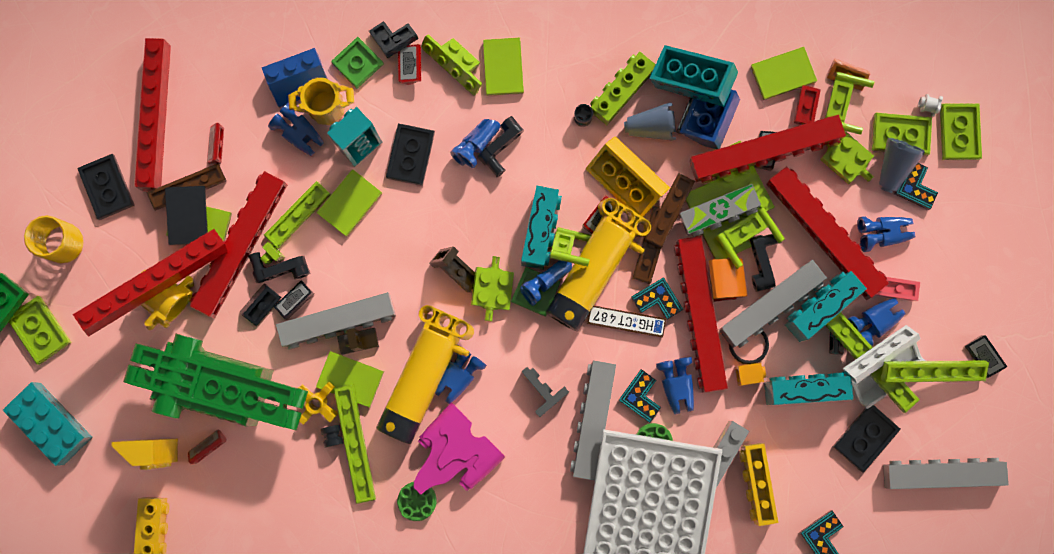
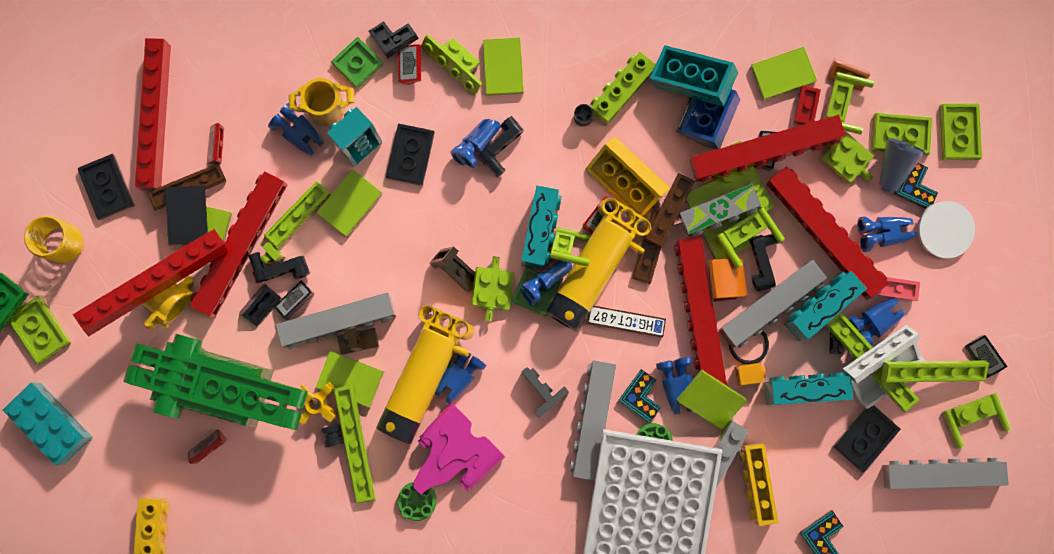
(148, 453): yellow slope -> none
(291, 73): blue slope -> none
(652, 123): sand blue cone -> none
(659, 294): black tile -> none
(711, 399): none -> lime tile
(930, 104): white brick -> none
(946, 229): none -> white tile
(973, 412): none -> lime plate

